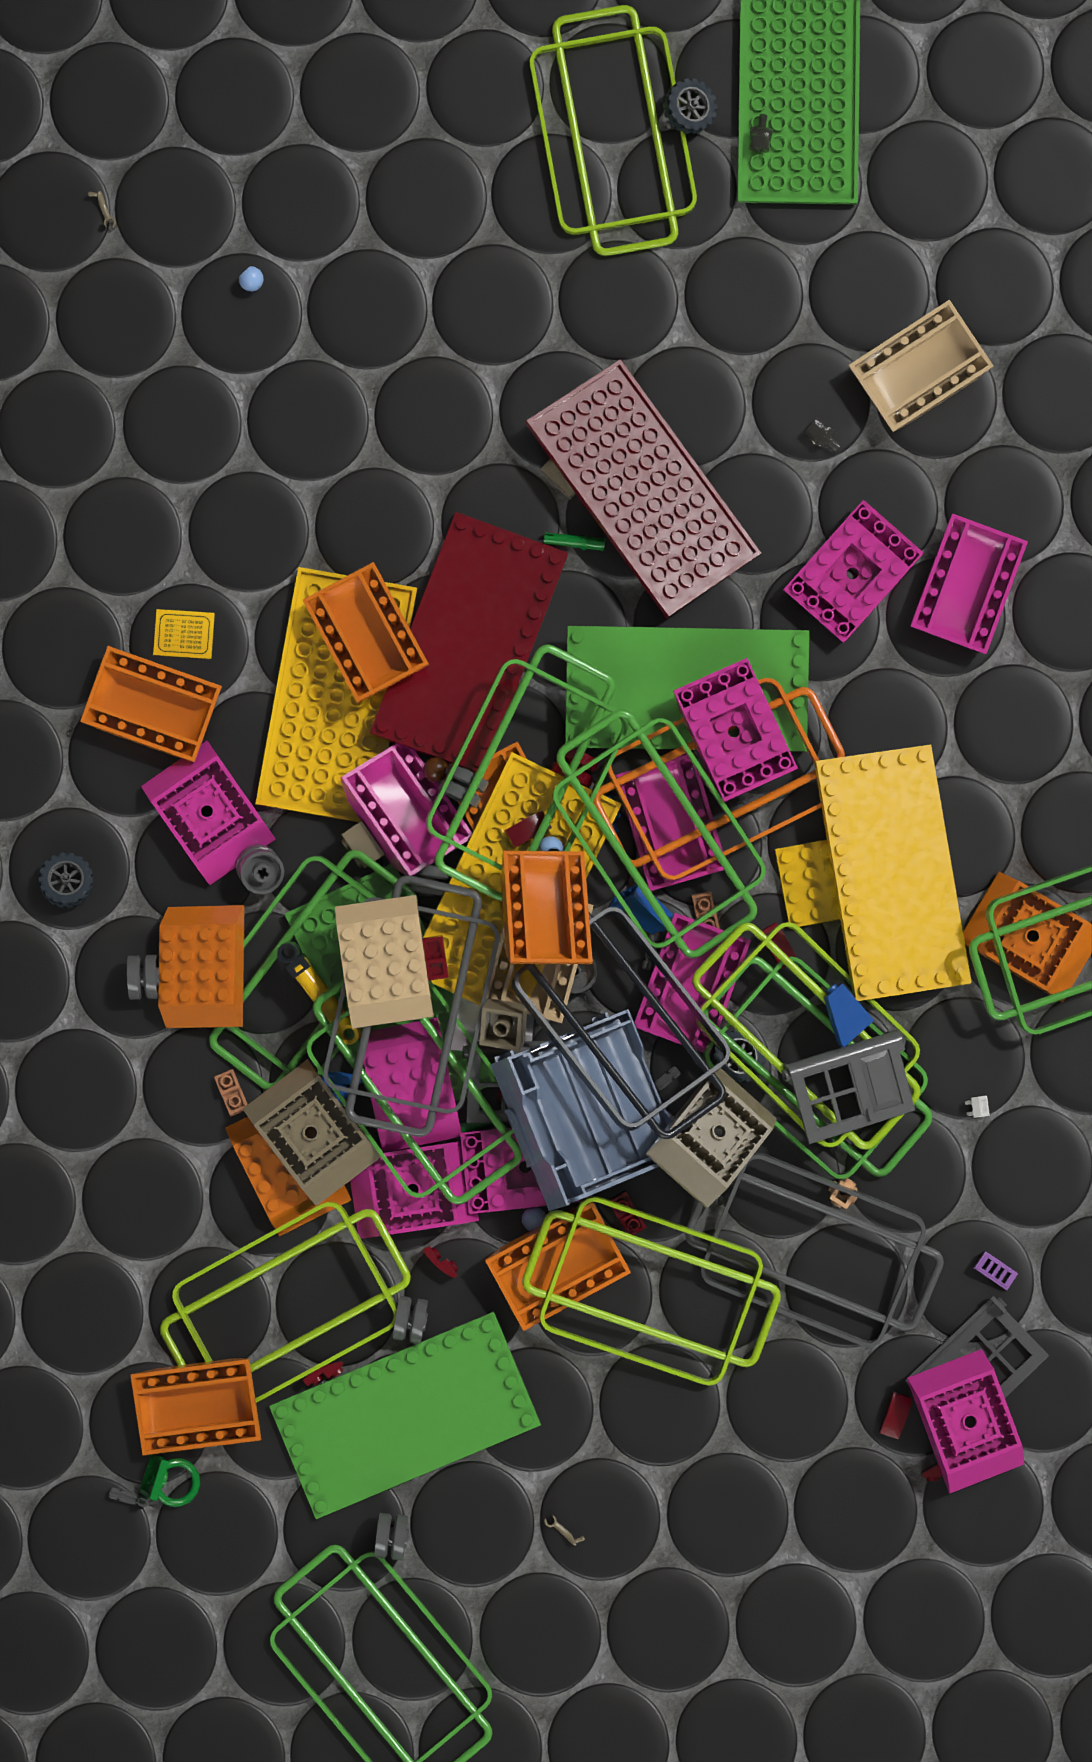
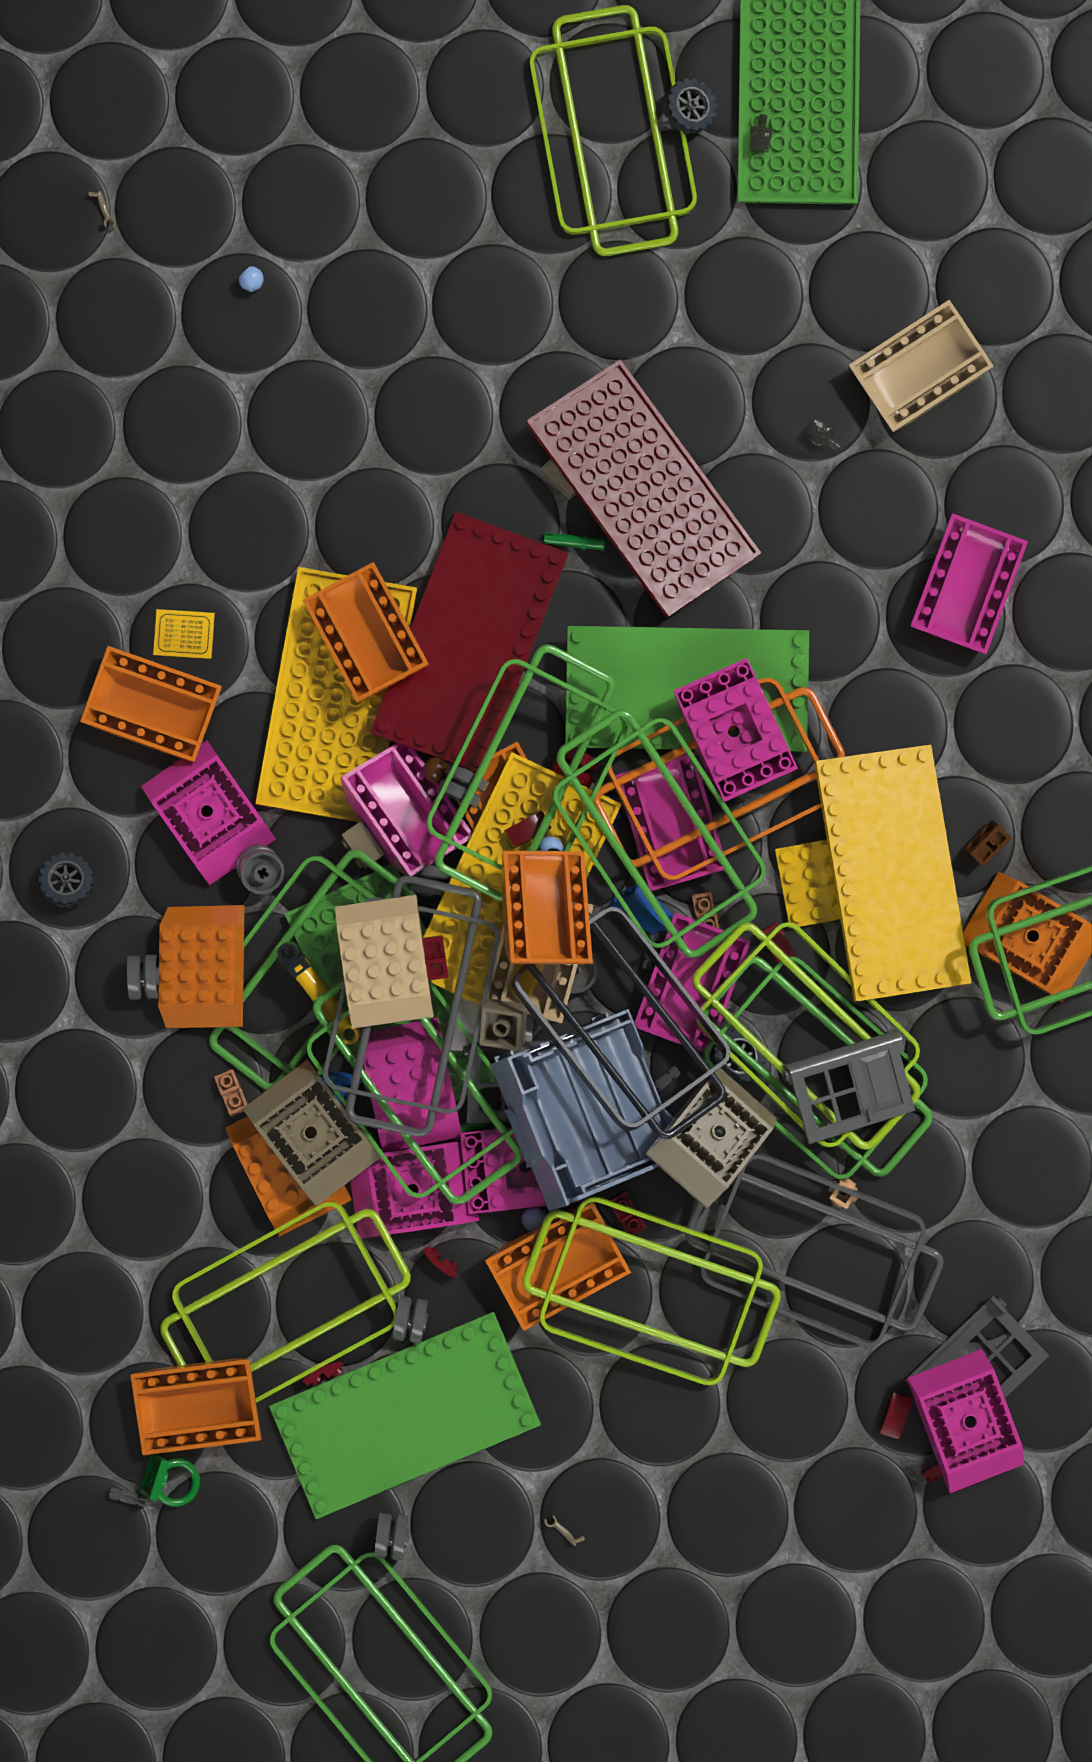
(846, 1014): blue slope -> none
(869, 547): dark pink slope -> none
(979, 1106): white tile -> none
(981, 1261): medium lavender slope -> none
(987, 843): none -> reddish brown brick

